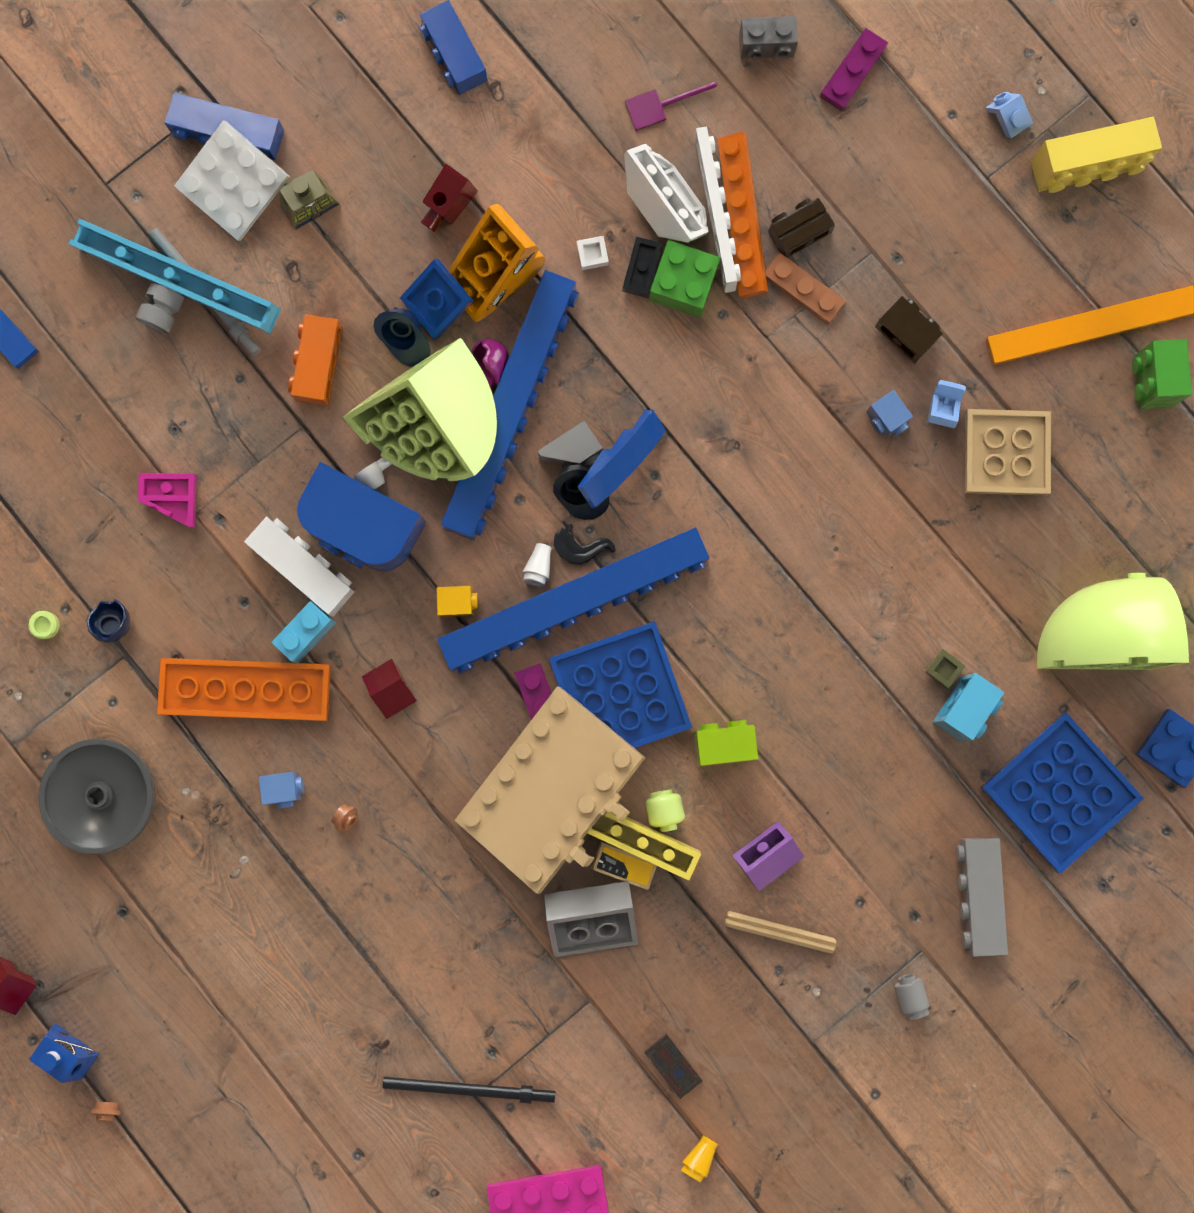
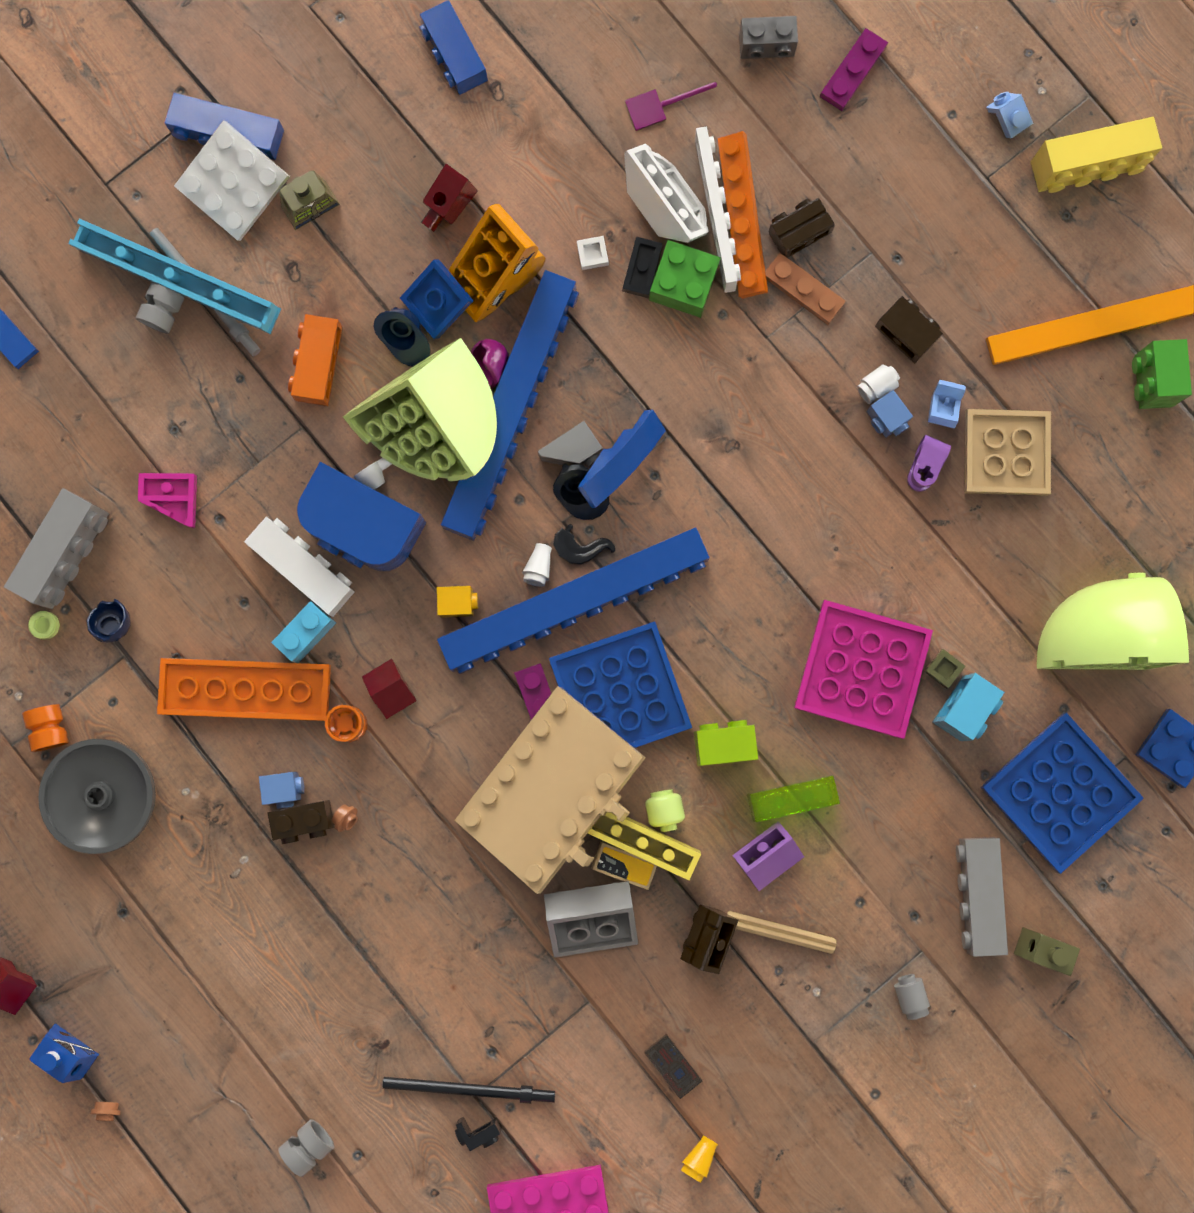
(45, 727): none -> orange wheel
(57, 550): none -> light grey brick
(300, 820): none -> dark brown brick
(301, 1151): none -> light grey wheel
(346, 723): none -> orange wheel
(484, 1135): none -> black bracket
(709, 939): none -> dark brown brick
(793, 798): none -> clear neon green brick
(863, 669): none -> dark pink plate
(878, 383): none -> white brick
(929, 460): none -> medium lavender piece
(1047, 951): none -> olive torso

